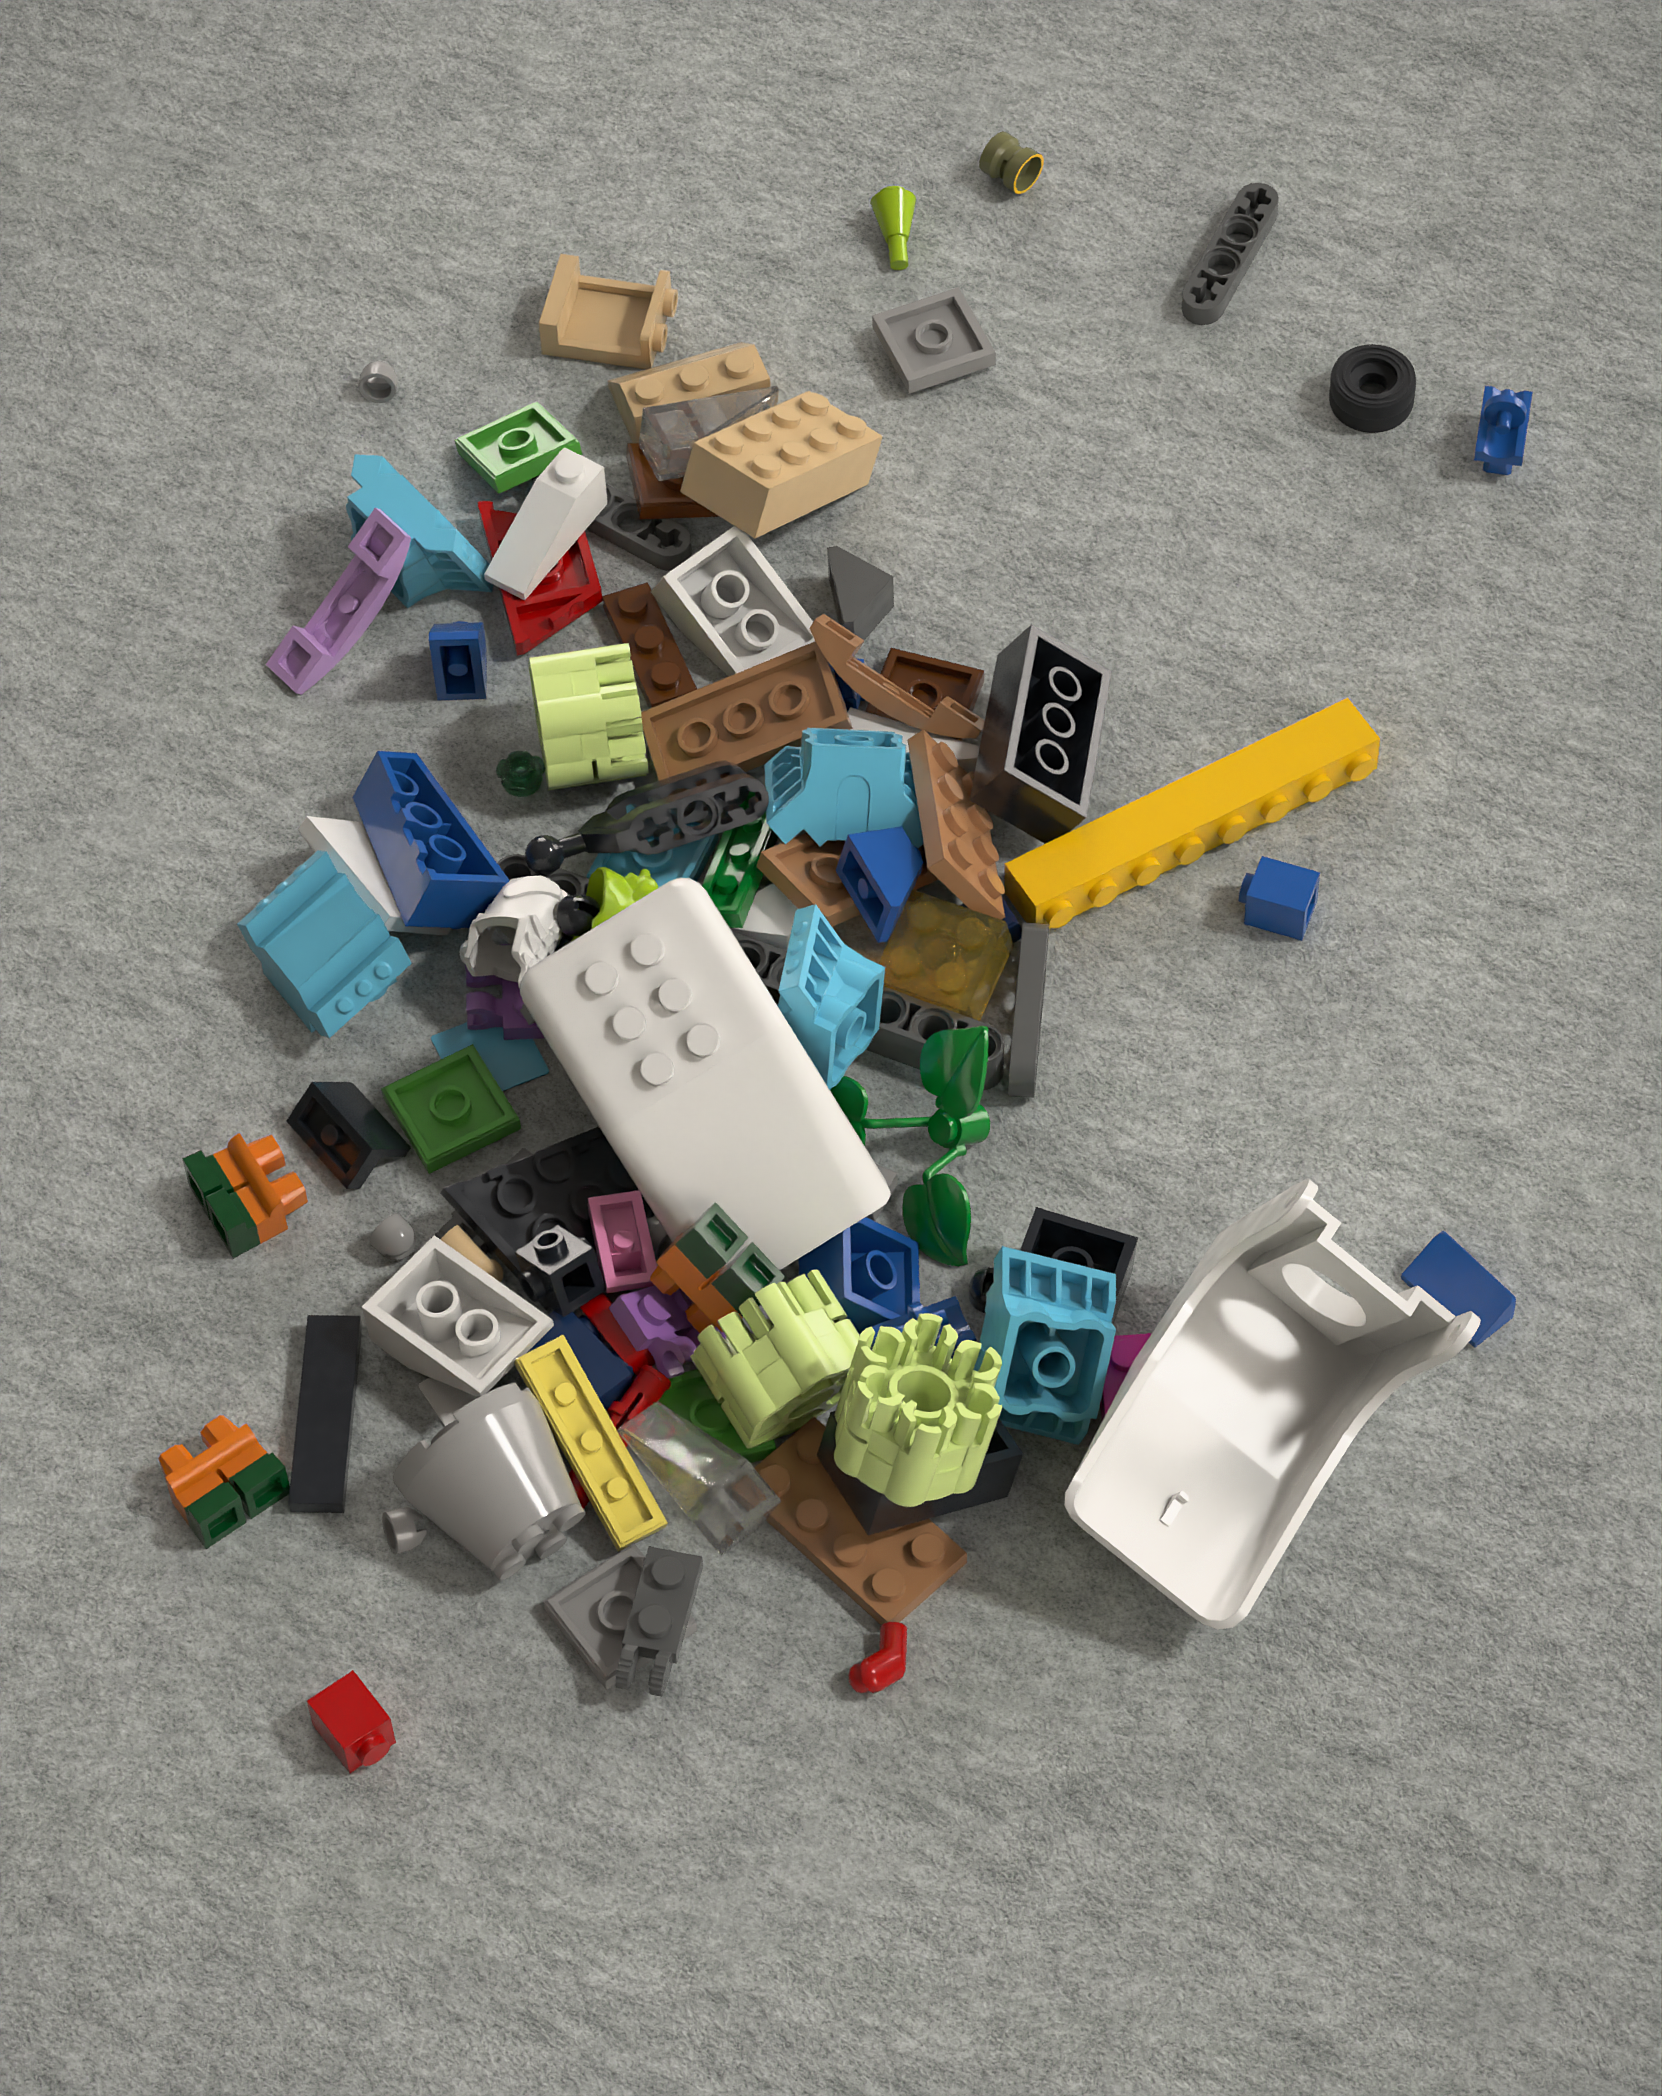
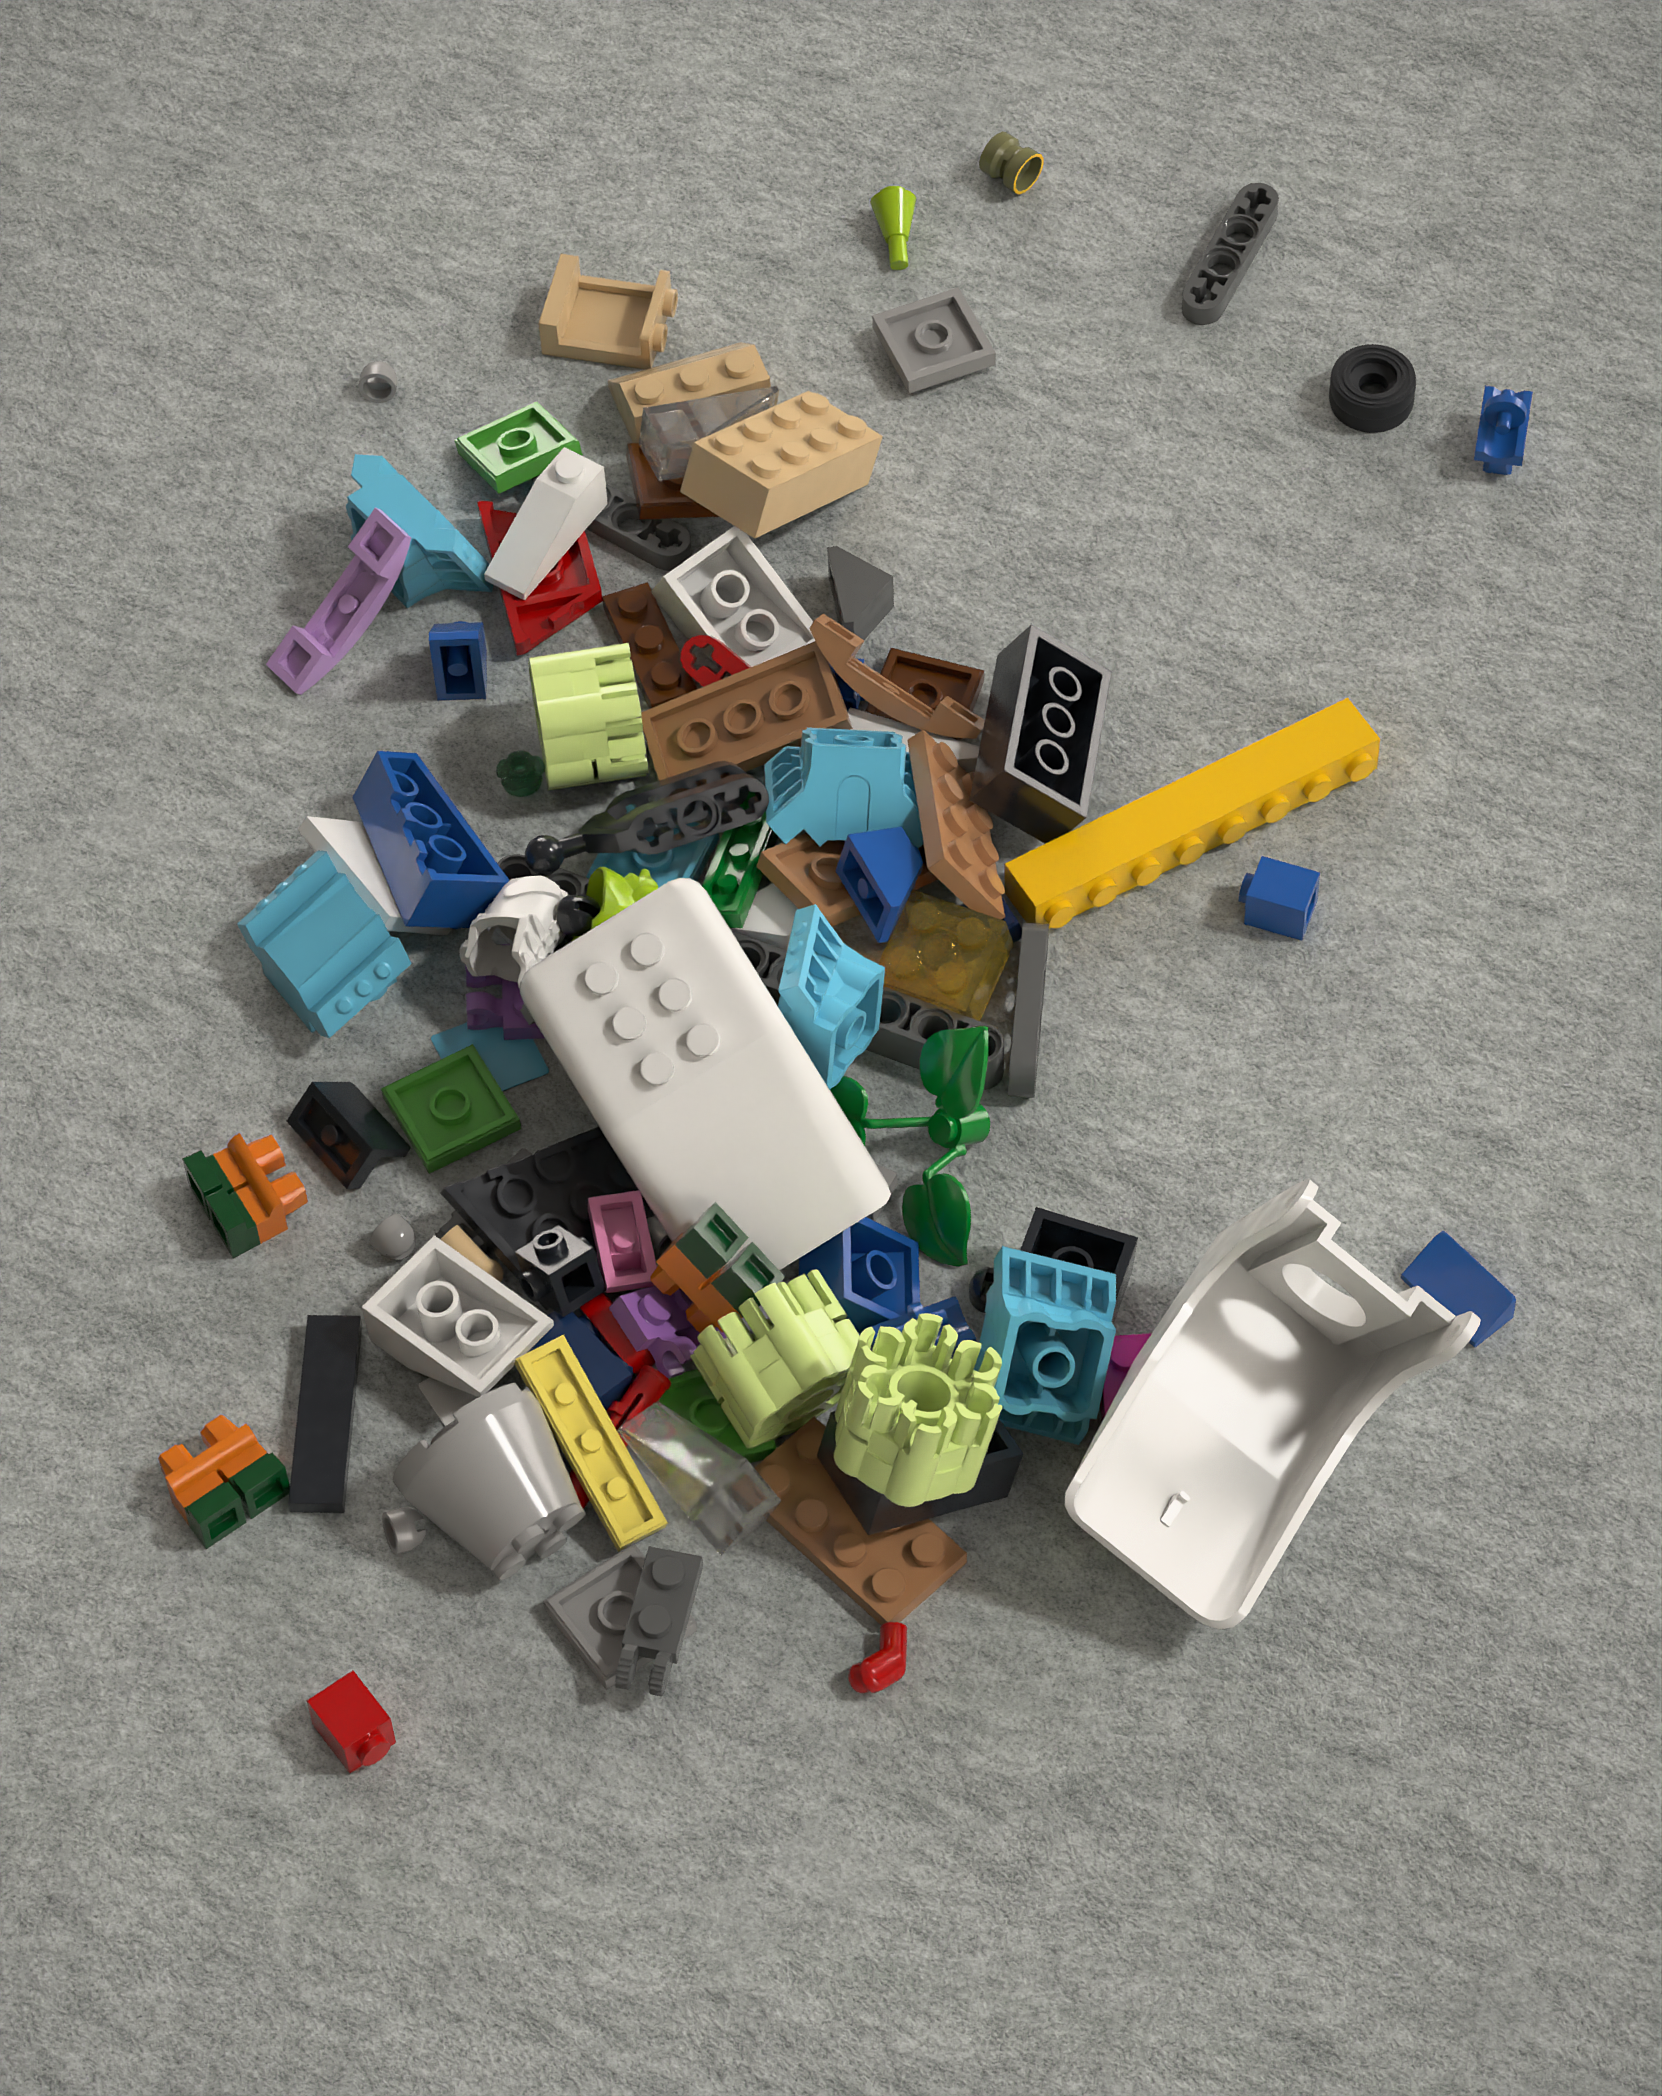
(722, 655): none -> red beam

